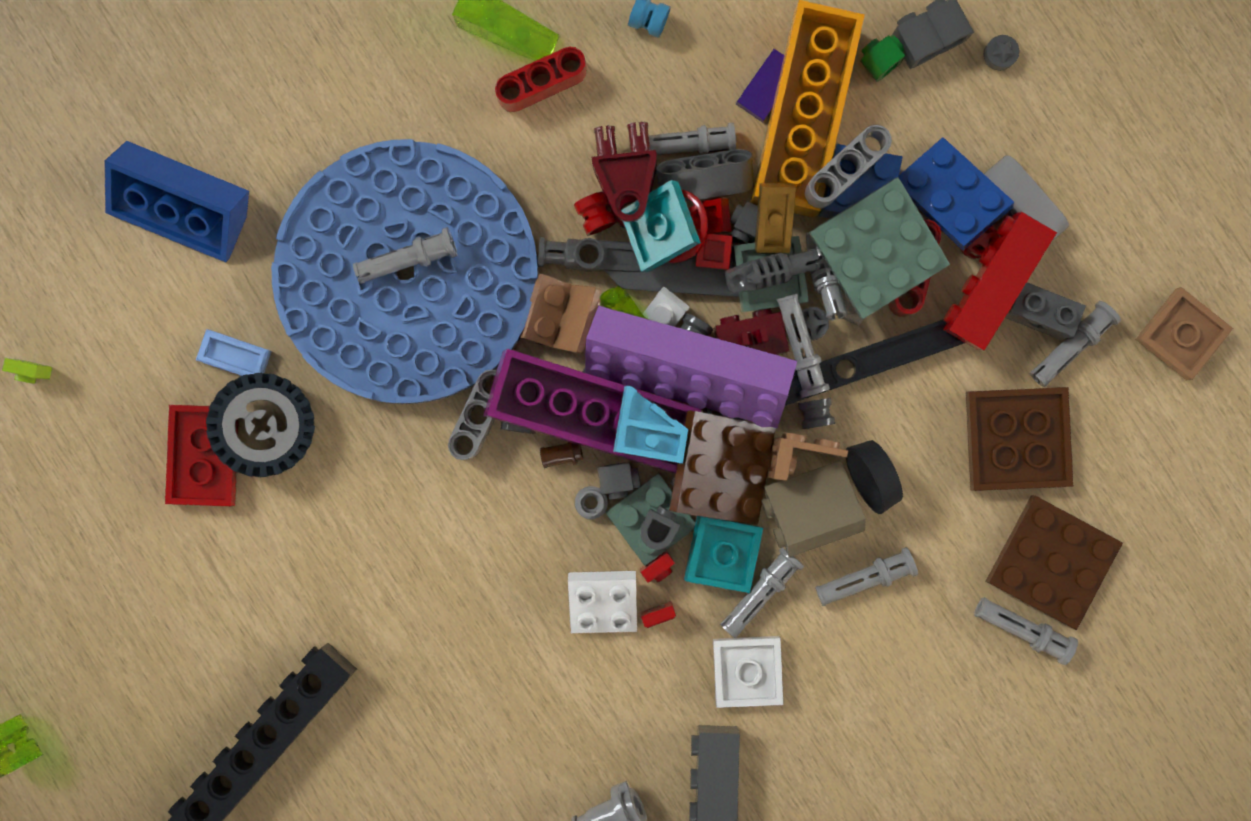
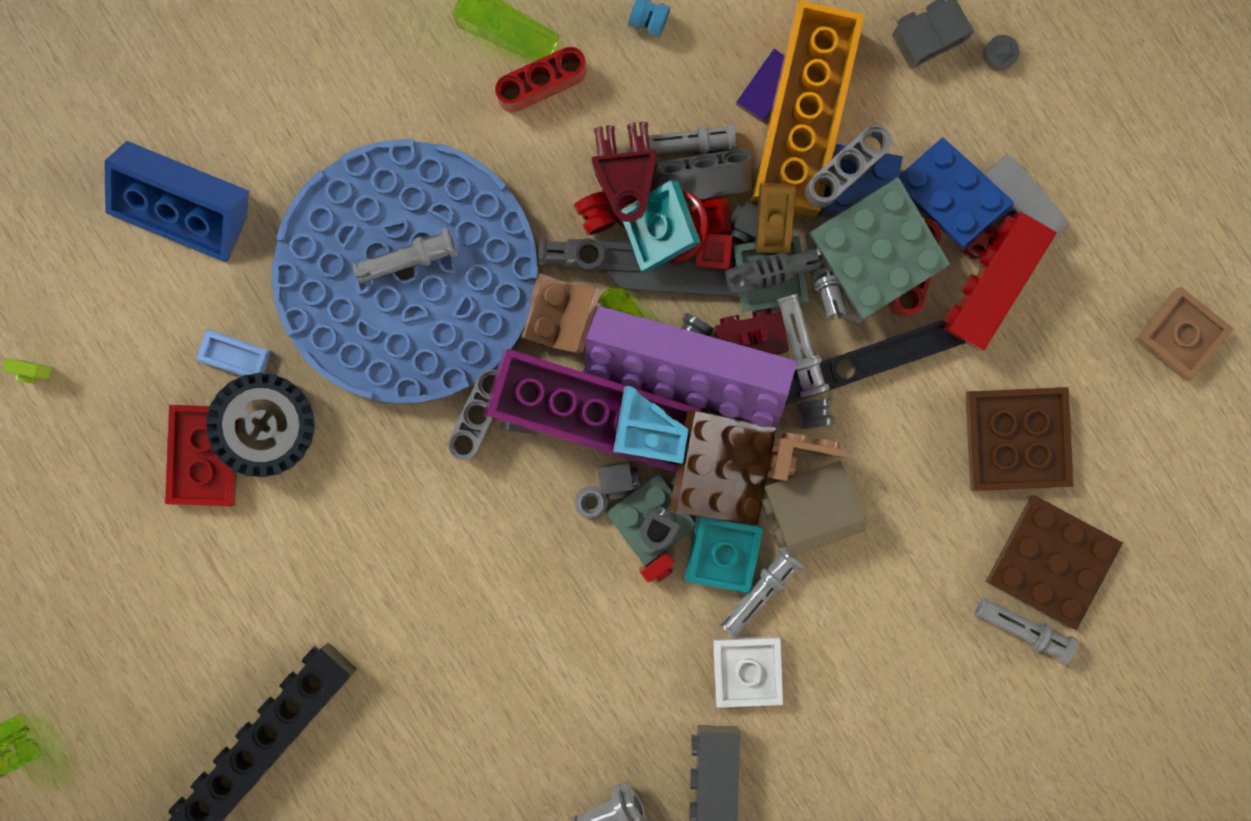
(561, 454): reddish brown pin -> none
(602, 601): white plate -> none
(658, 614): red tile -> none
(666, 308): white plate -> none
(815, 322): dark grey wheel -> none
(827, 592): light grey pin -> none
(874, 476): black tyre -> none
(882, 56): green plate -> none
(1046, 312): dark grey brick -> none
(1087, 334): light grey pin -> none

